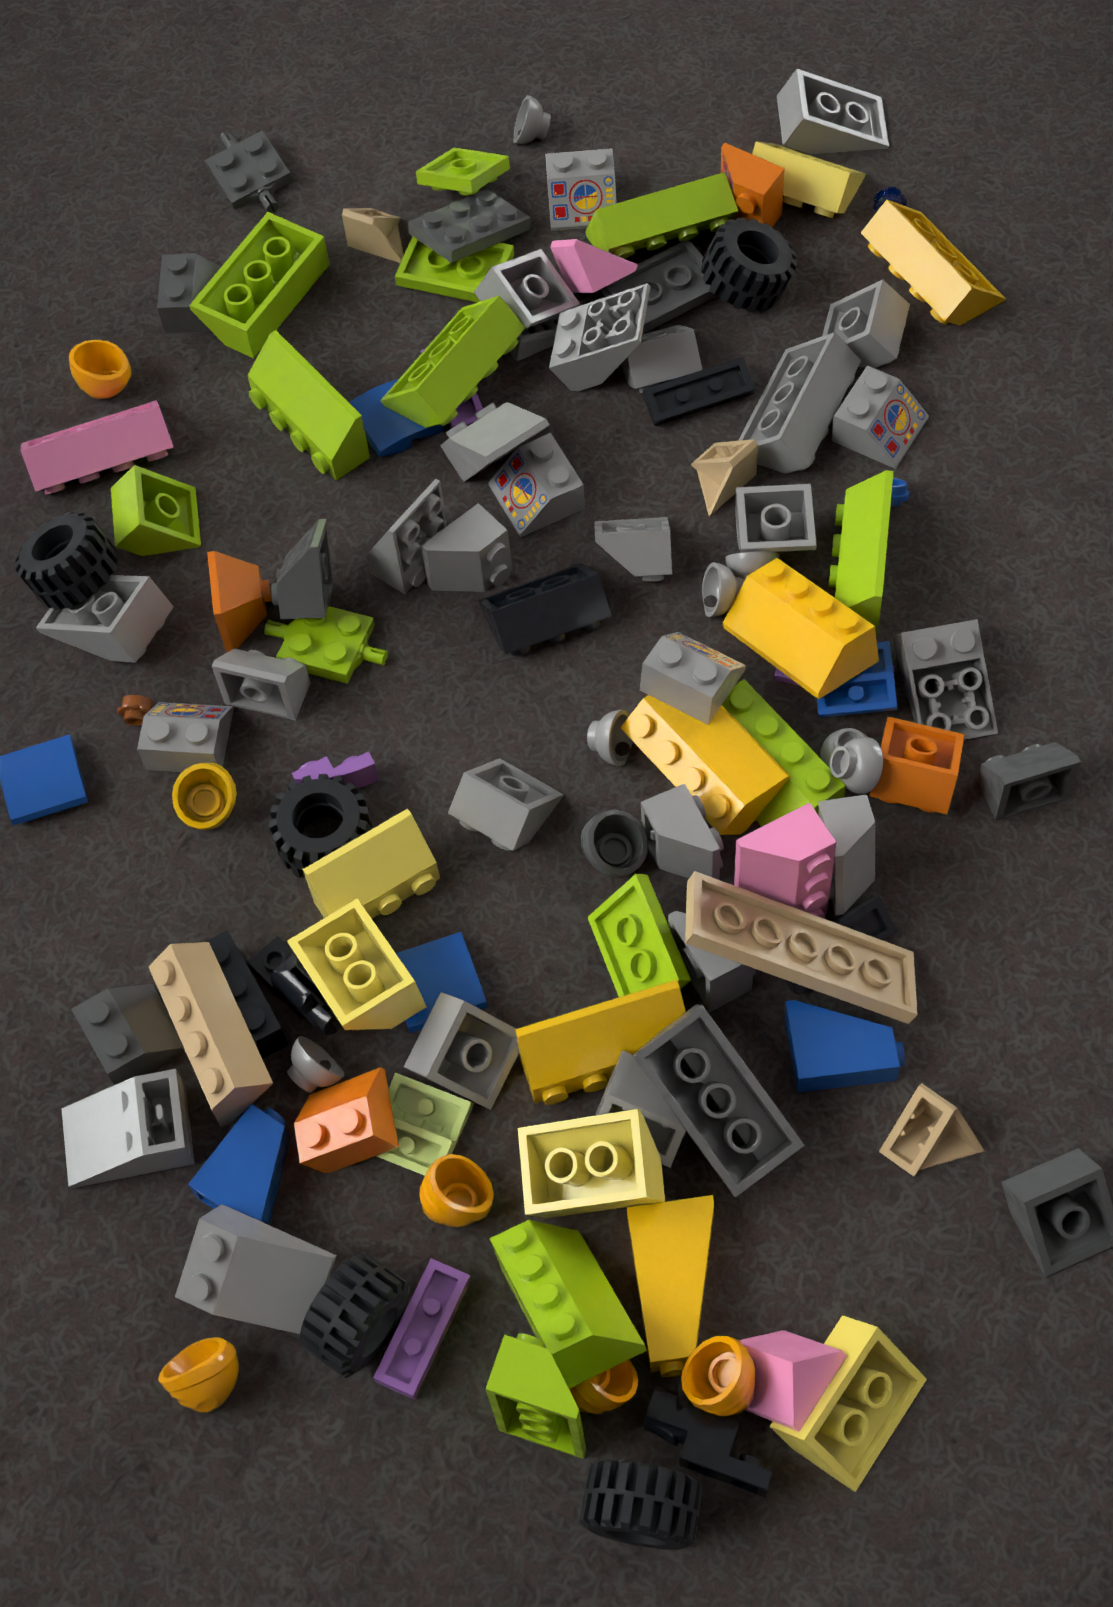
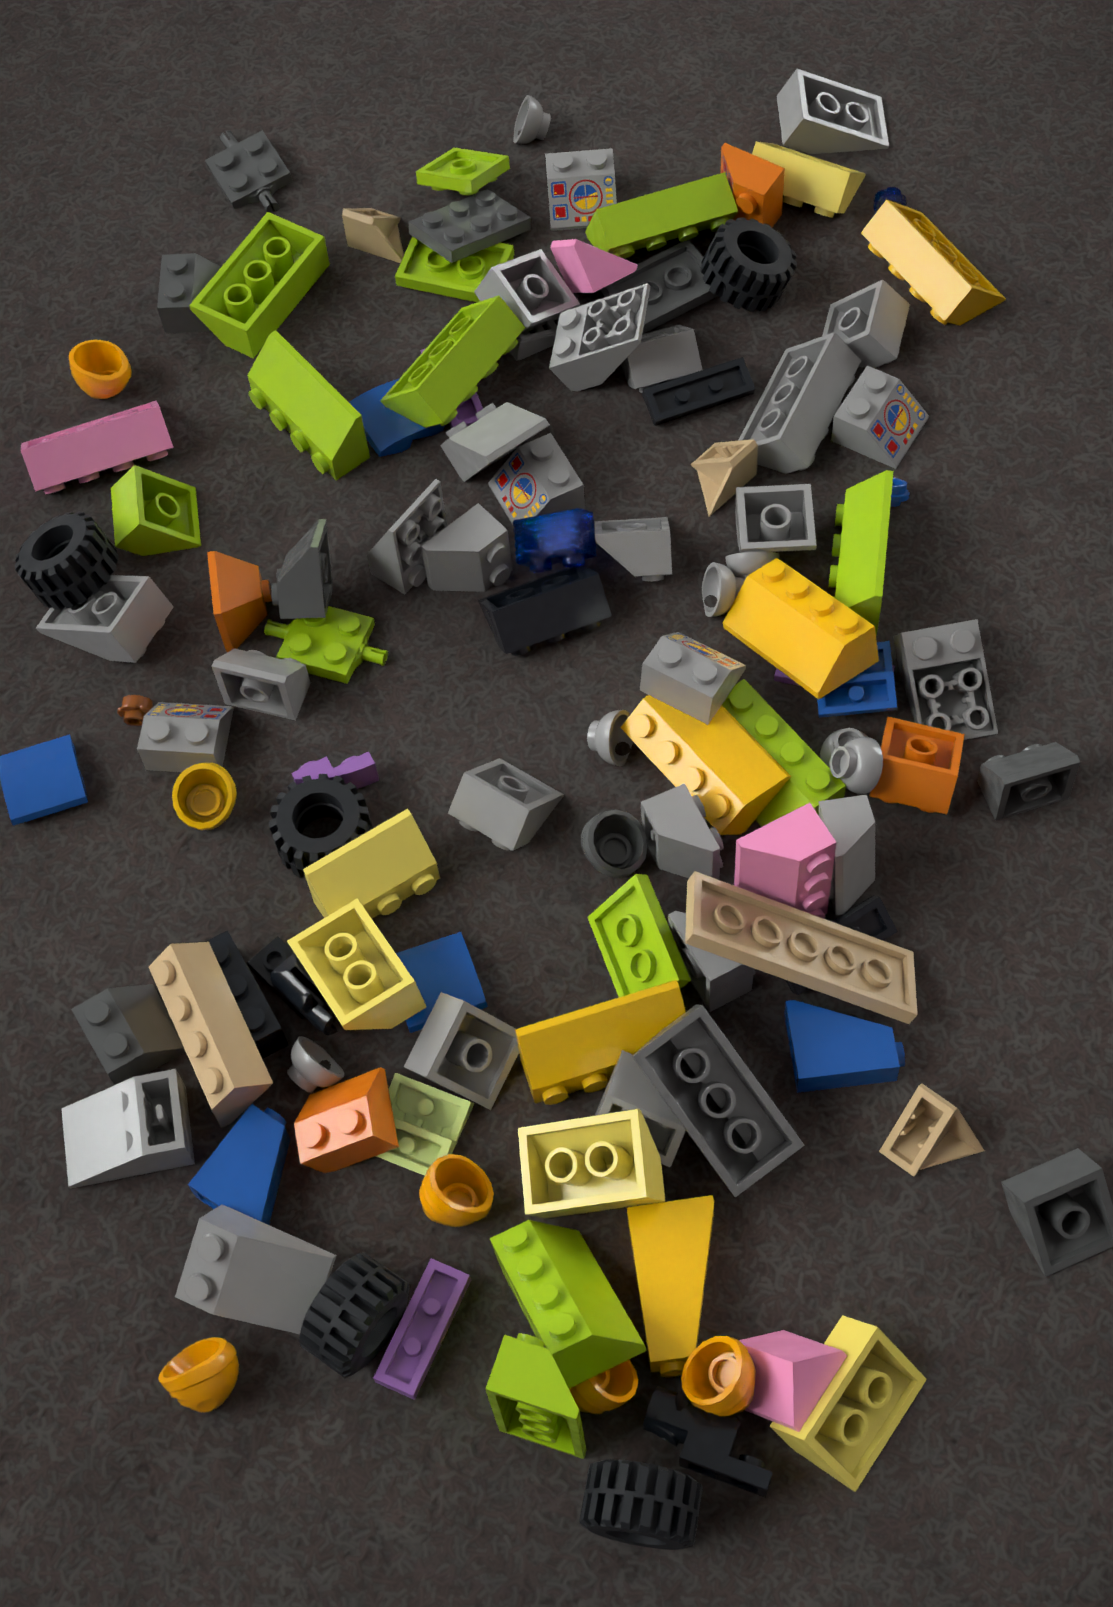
(555, 539): none -> clear blue brick

